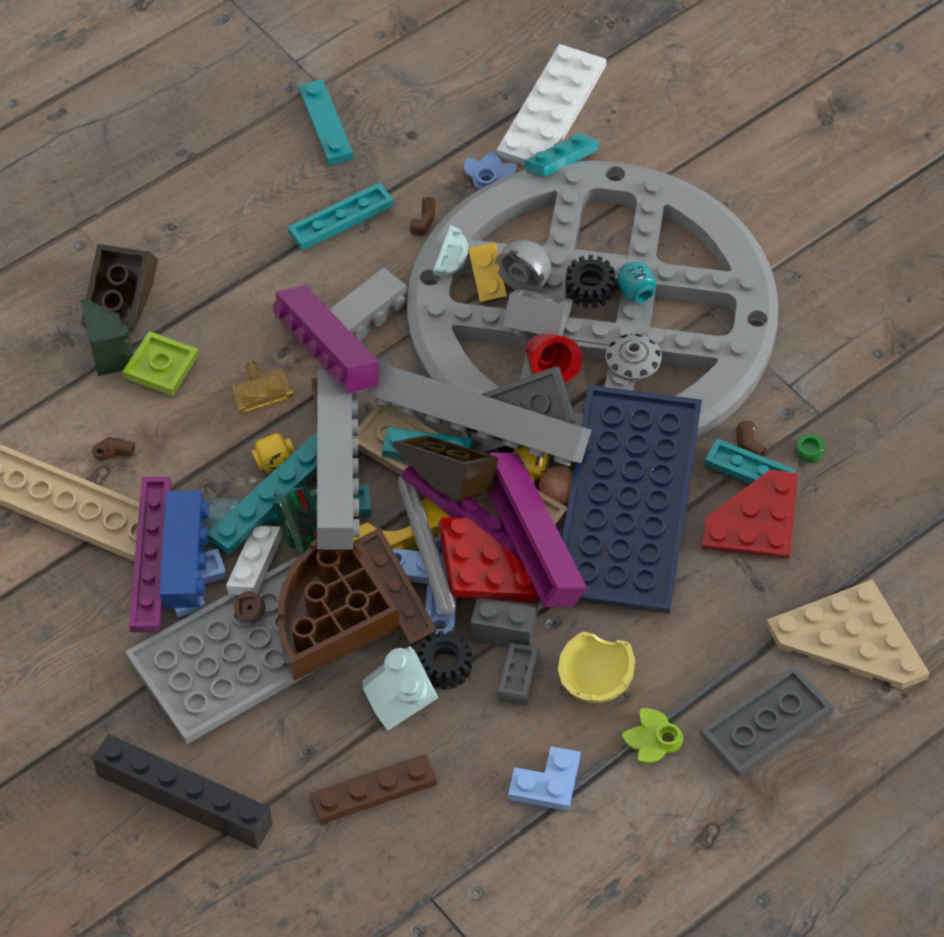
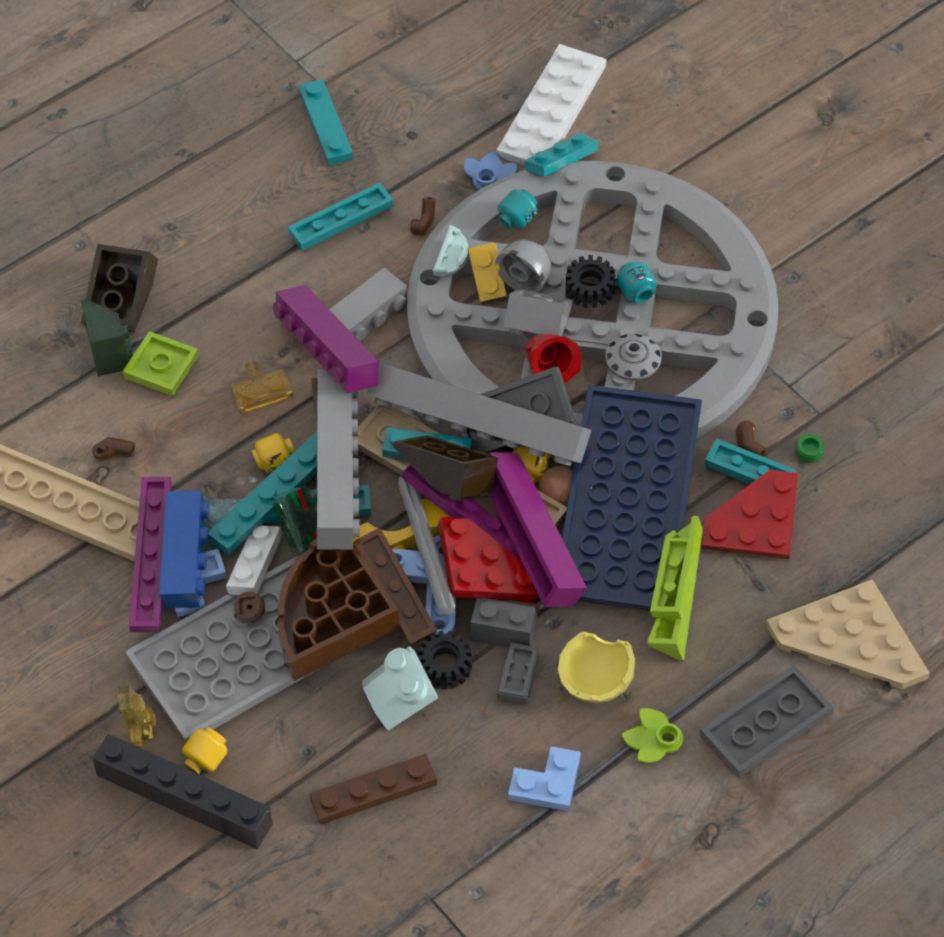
(136, 714): none -> clear yellow plate
(204, 750): none -> yellow head
(517, 209): none -> teal head
(675, 590): none -> lime wedge

